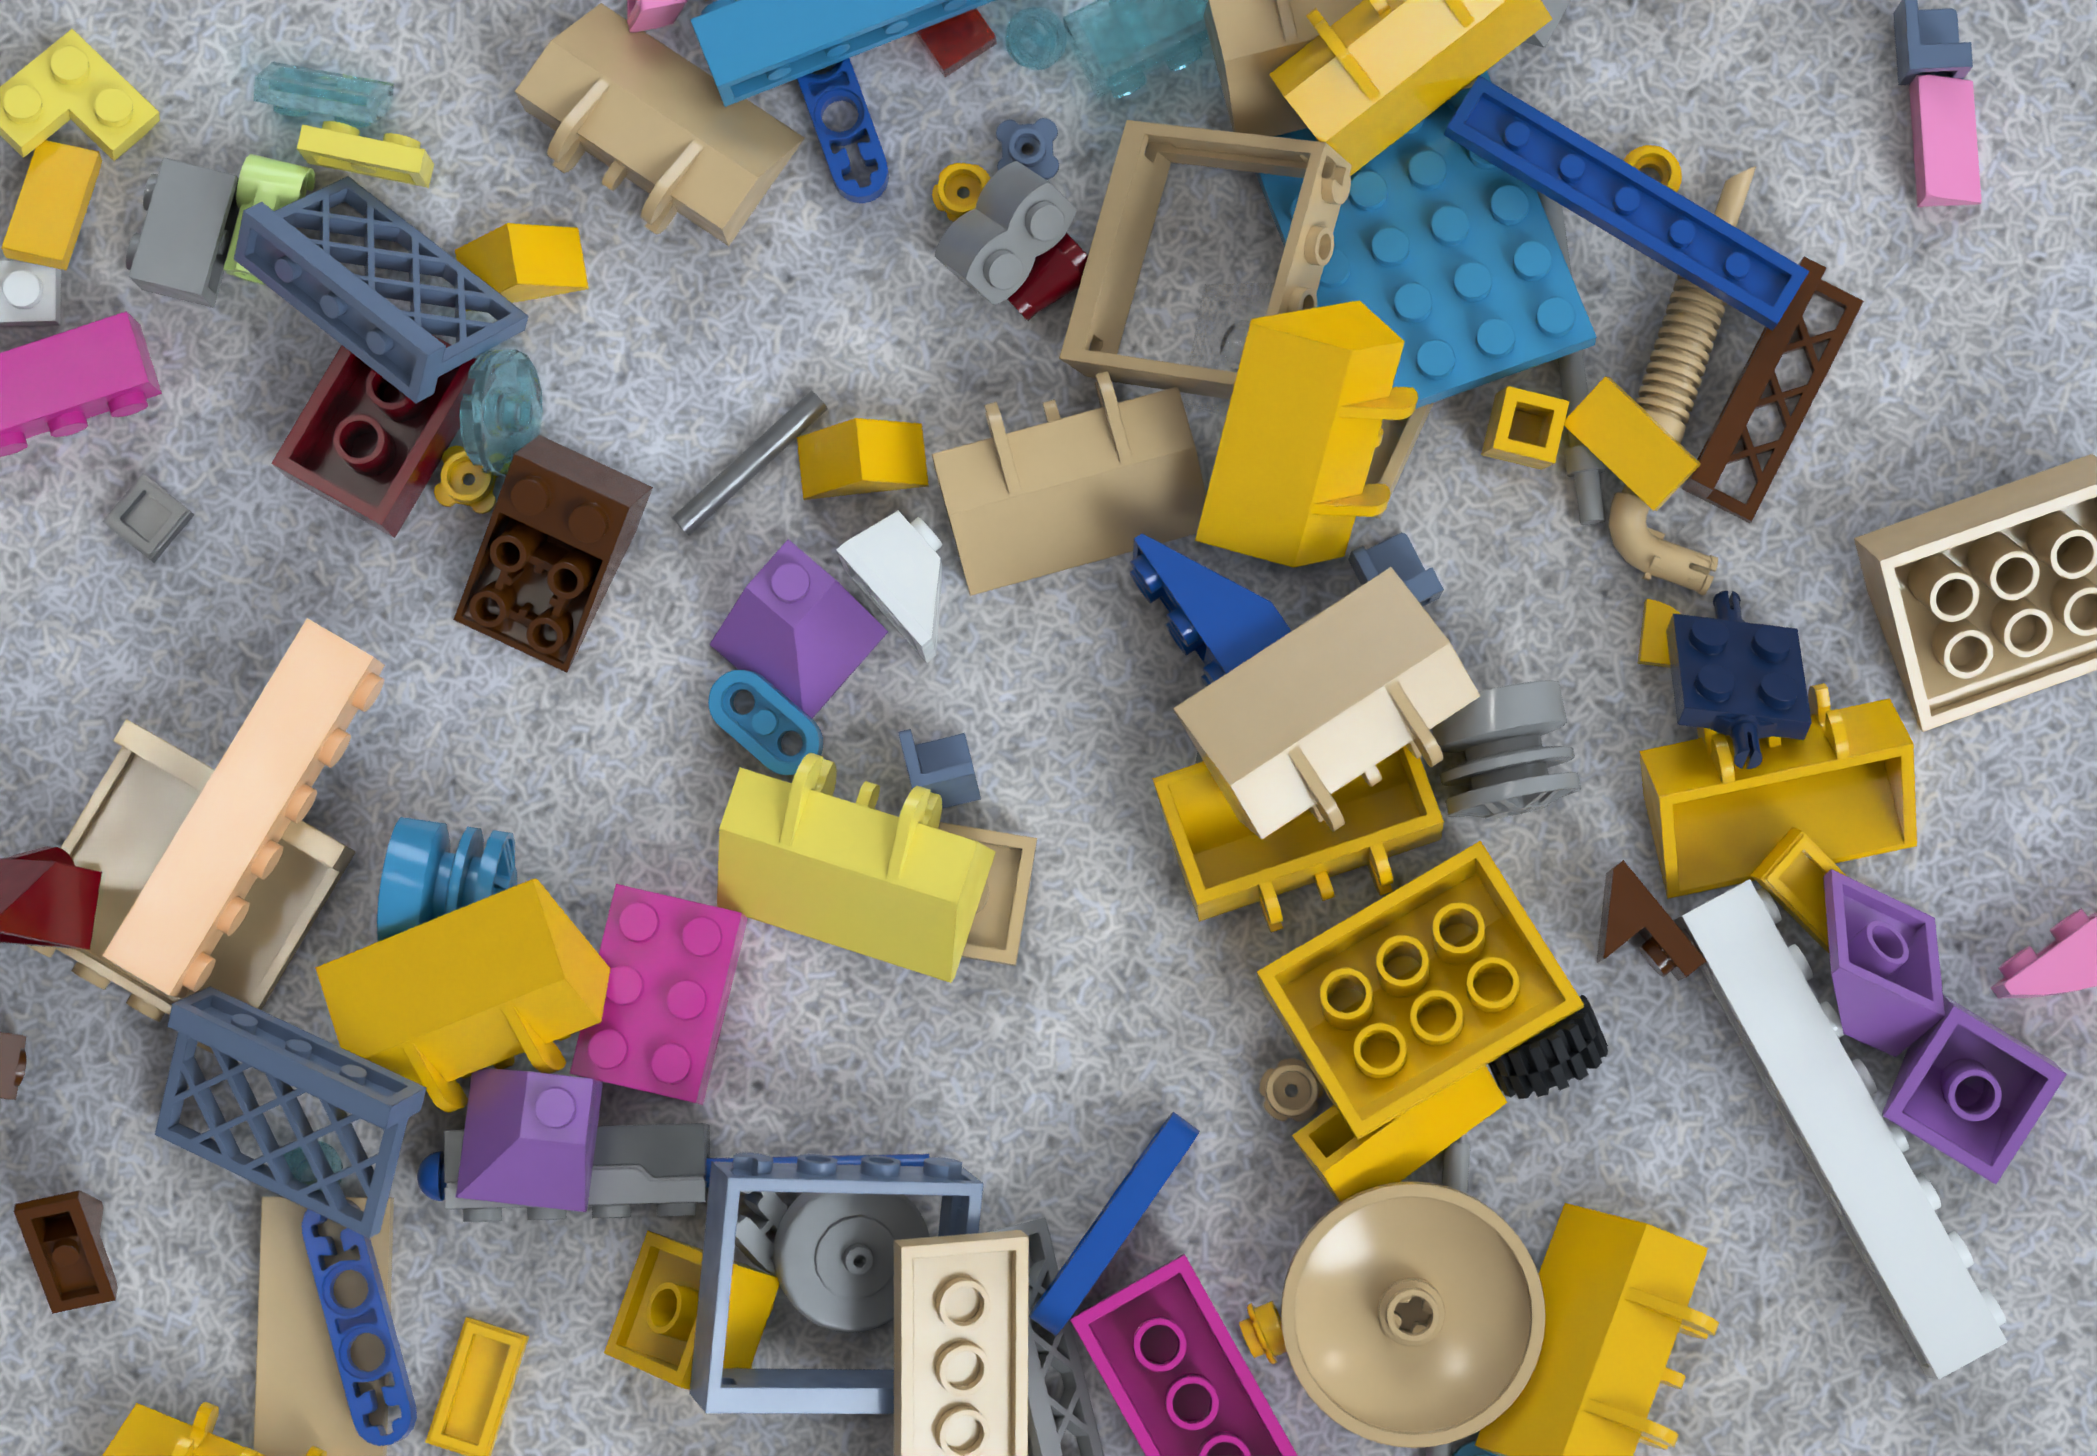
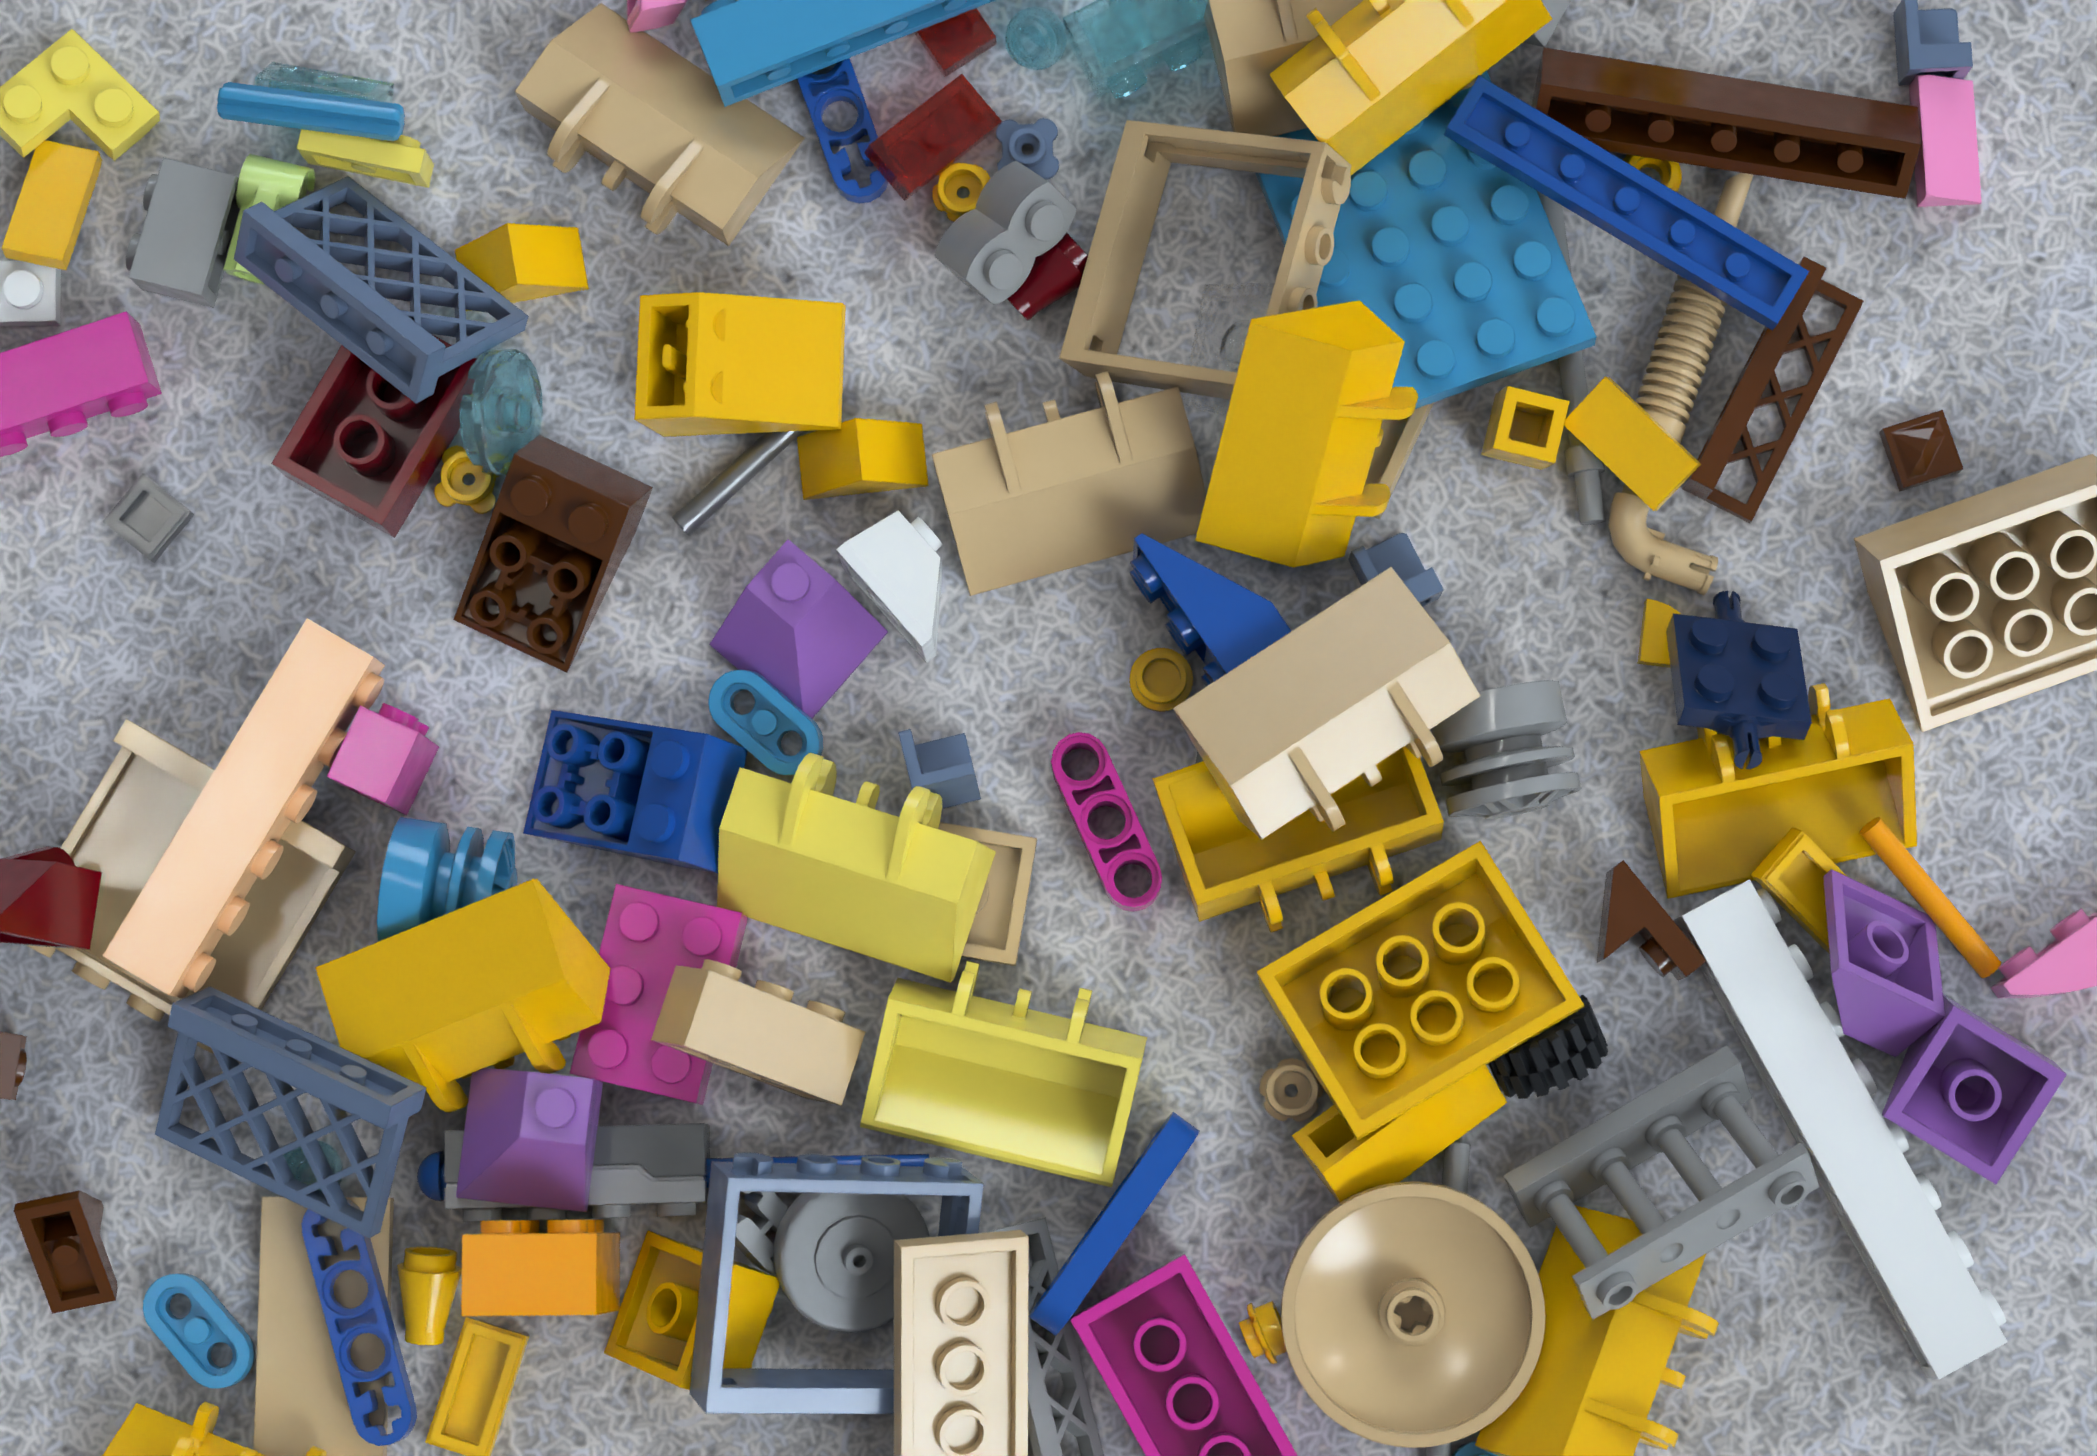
(197, 1333): none -> dark azure plate
(311, 111): none -> dark azure axle
(384, 757): none -> brick
(427, 1292): none -> yellow cone
(532, 1273): none -> light orange brick
(633, 789): none -> blue slope
(738, 364): none -> yellow slope
(759, 1032): none -> tan brick
(933, 137): none -> clear red plate
(1003, 1079): none -> light yellow piece
(1099, 791): none -> dark pink beam
(1161, 679): none -> yellow plate
(1632, 1135): none -> light grey fence
(1731, 122): none -> reddish brown brick
(1921, 450): none -> reddish brown tile
(1930, 897): none -> light orange bar

